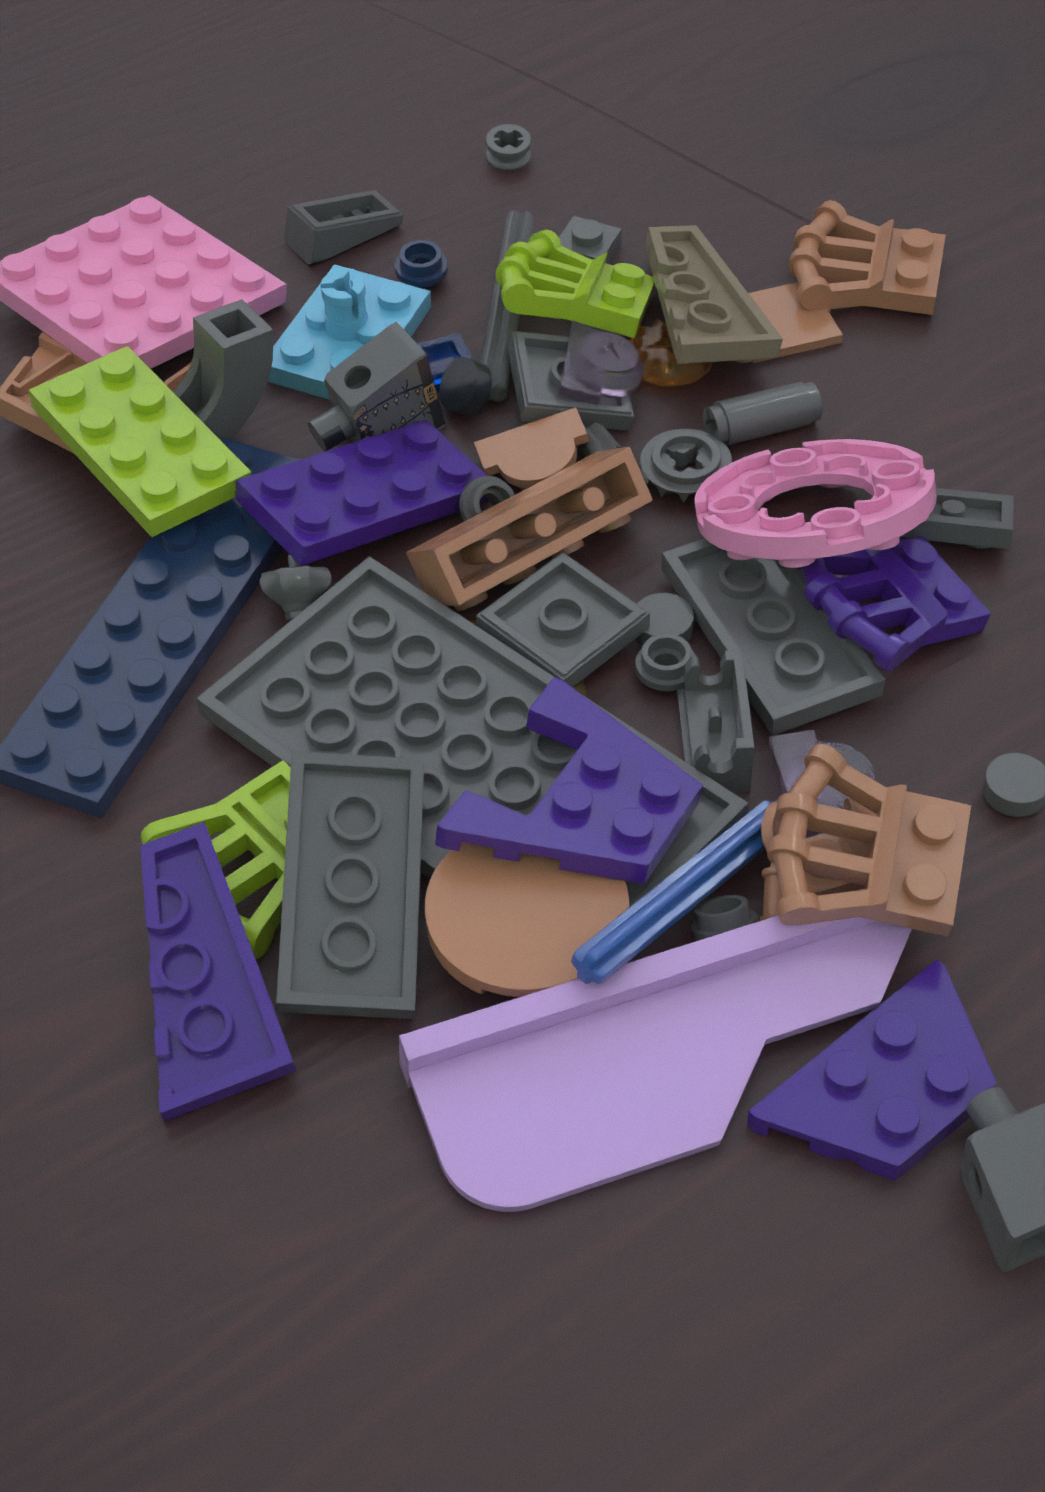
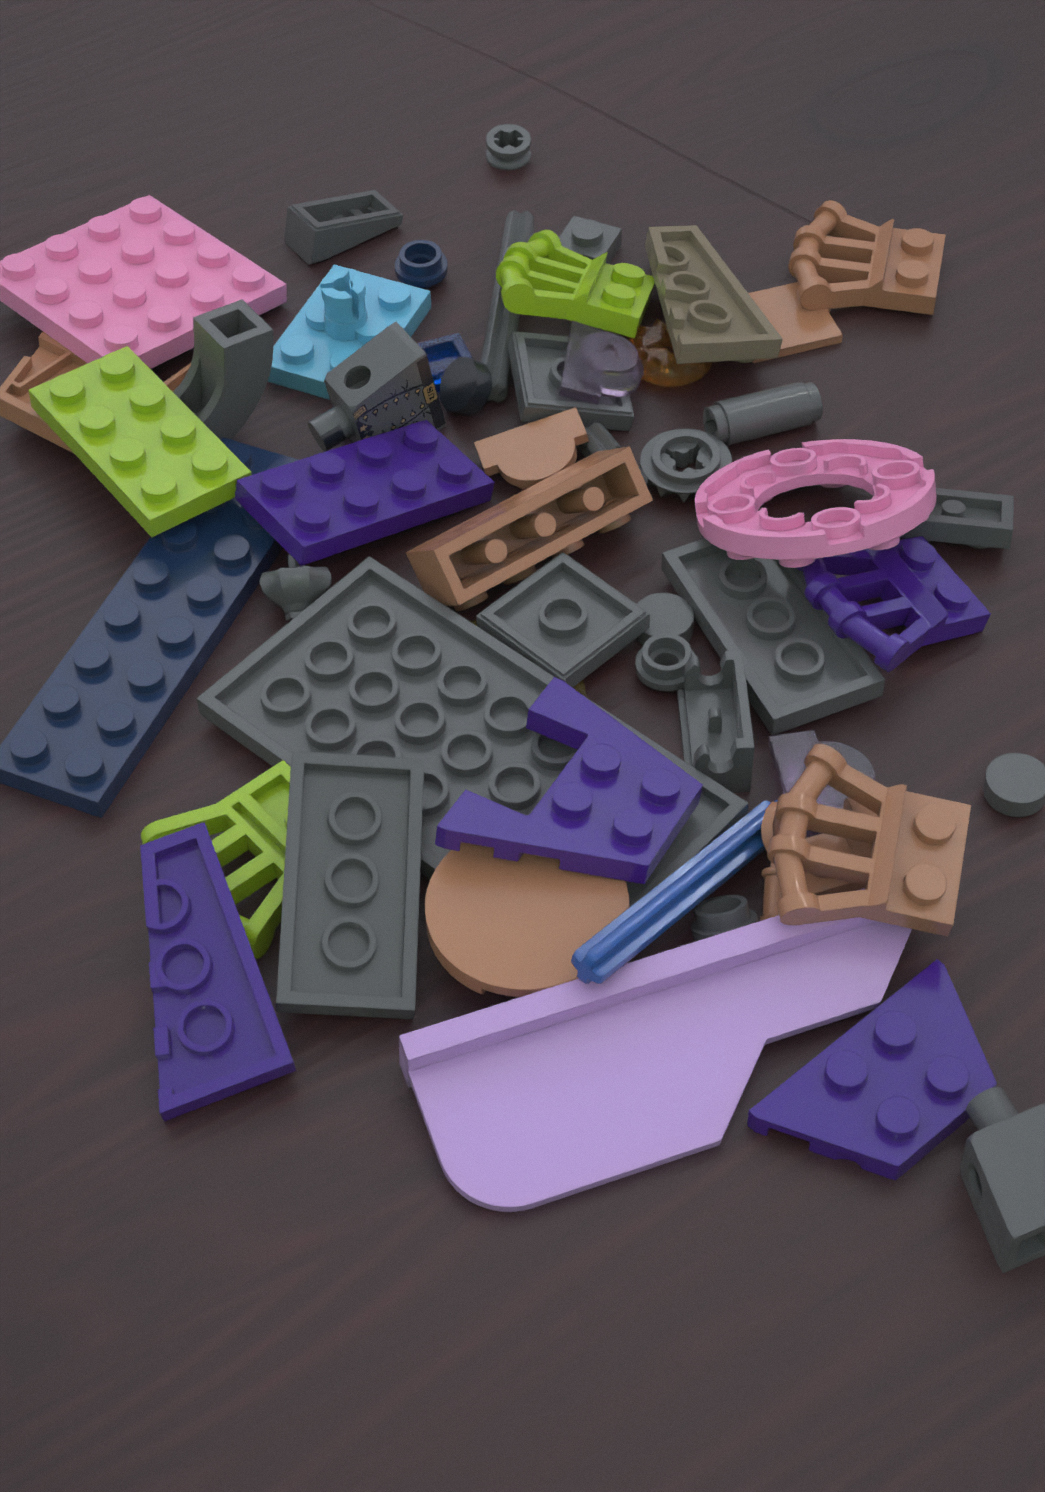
(488, 486): dark grey plate -> none

